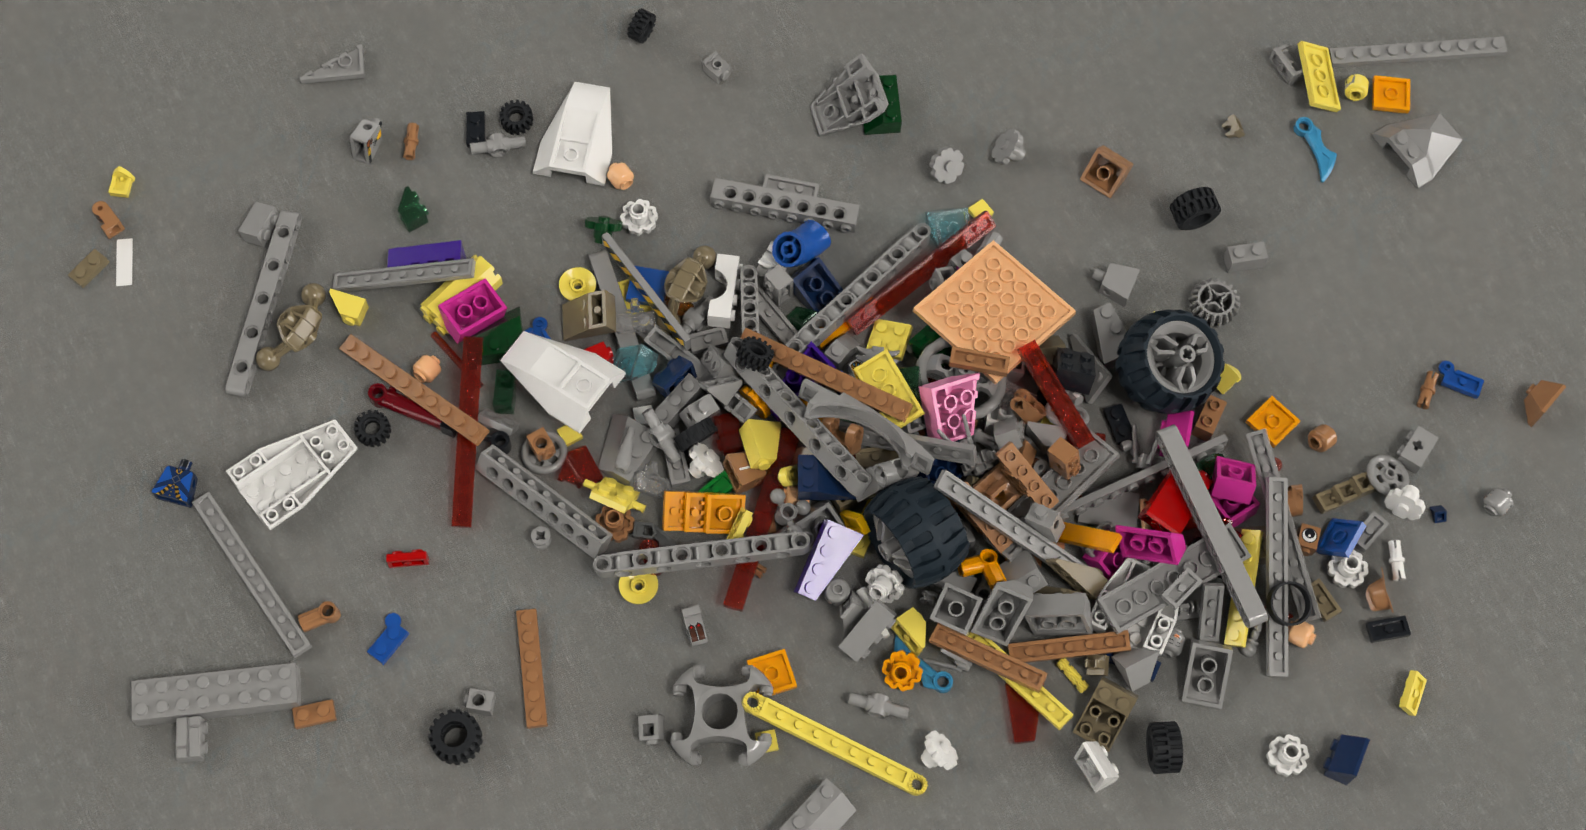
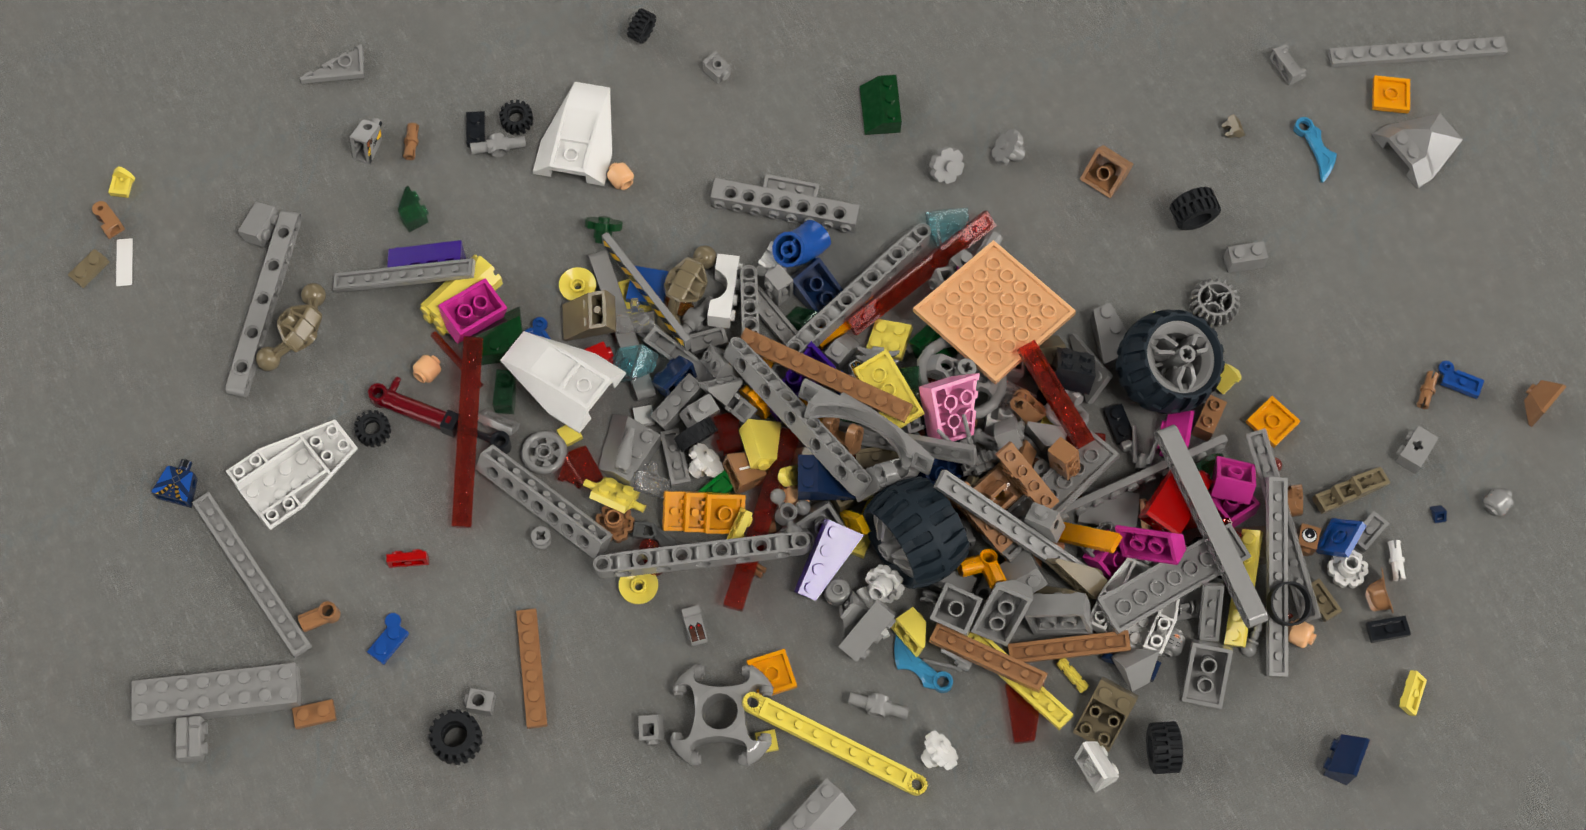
(350, 307): light yellow slope -> none
(414, 390): medium nougat plate -> none
(538, 437): medium nougat brick -> none
(639, 217): white plant -> none
(661, 435): light grey pin -> none
(755, 354): black tyre -> none
(851, 100): light grey wedge -> none
(902, 670): light orange plant -> none
(979, 207): light yellow tile -> none
(979, 361): medium nougat plate -> none
(1097, 665): dark tan tile -> none
(1117, 282): light grey torso -> none
(1181, 588): light grey plate -> none
(1287, 755): white plant -> none
(1319, 76): light yellow tile -> none
(1322, 438): medium nougat head -> none
(1356, 87): light yellow head -> none
(1386, 474): light grey plate -> none
(1405, 502): white plant -> none

